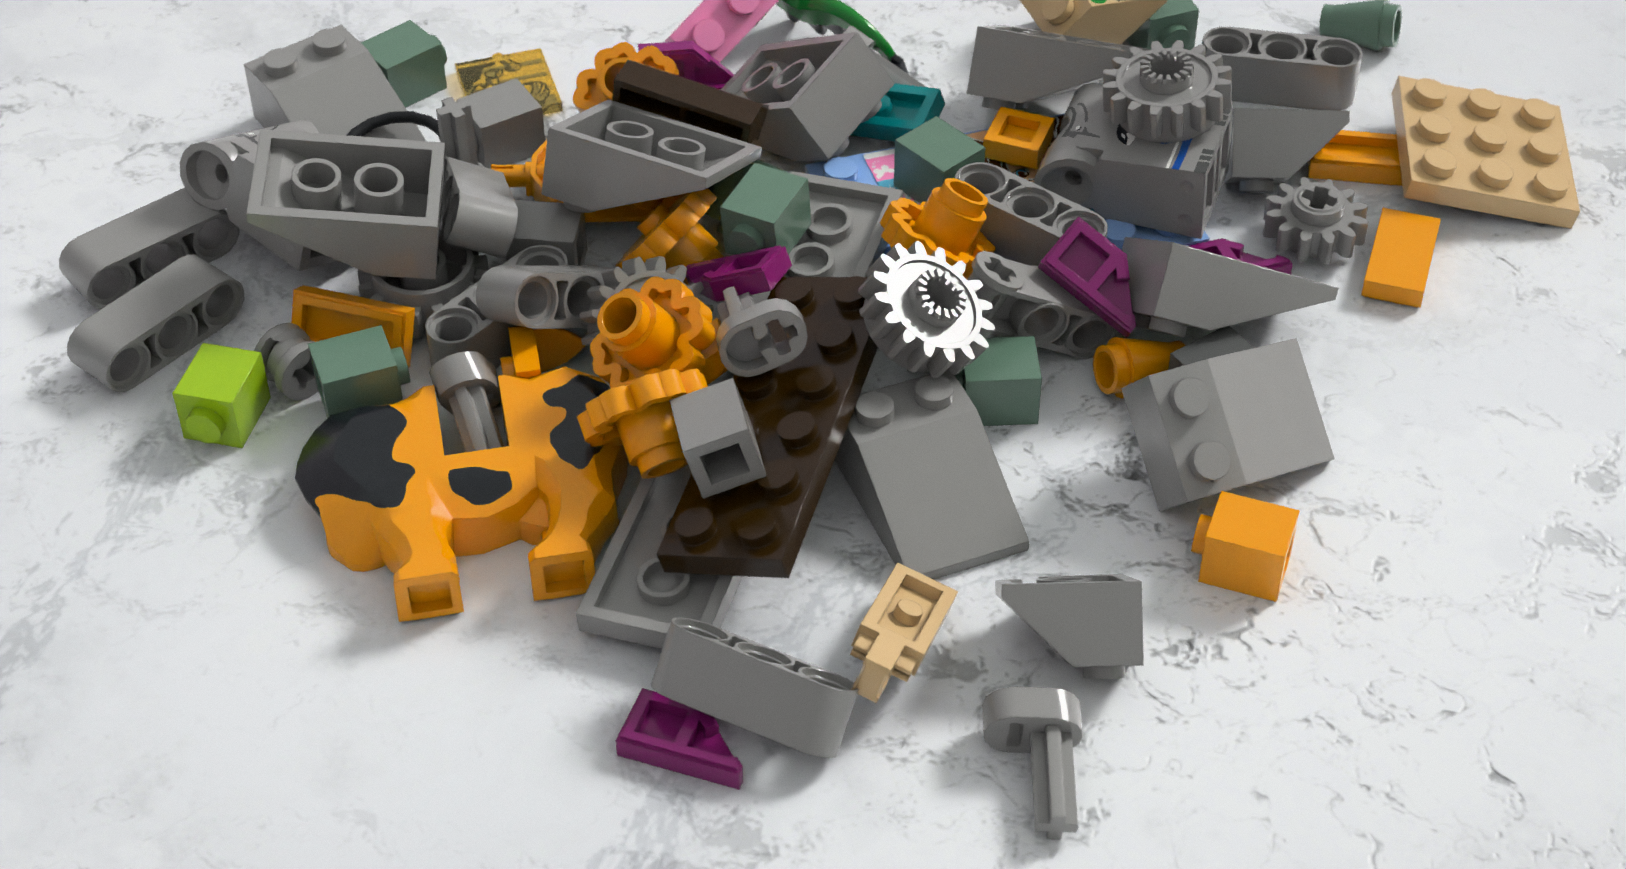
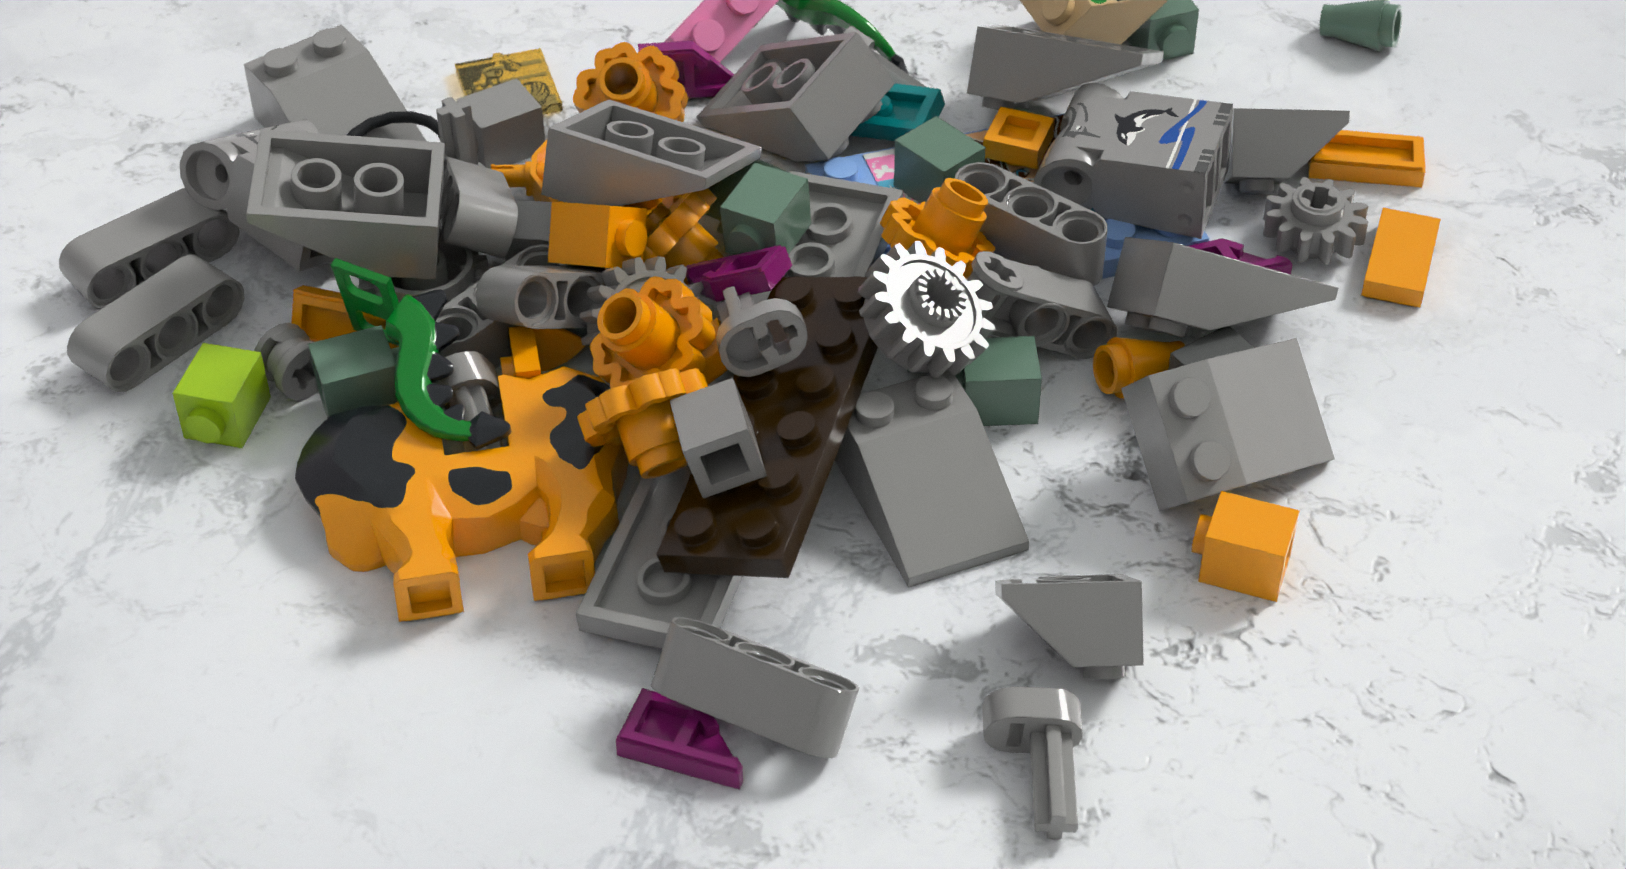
(410, 61): sand green brick -> none
(420, 338): none -> green piece
(596, 234): none -> light orange brick
(689, 101): dark brown piece -> none
(899, 629): tan hinge -> none
(1093, 273): magenta tile -> none
(1167, 92): light grey gear -> none
(1288, 67): light grey beam -> none
(1484, 152): tan plate -> none

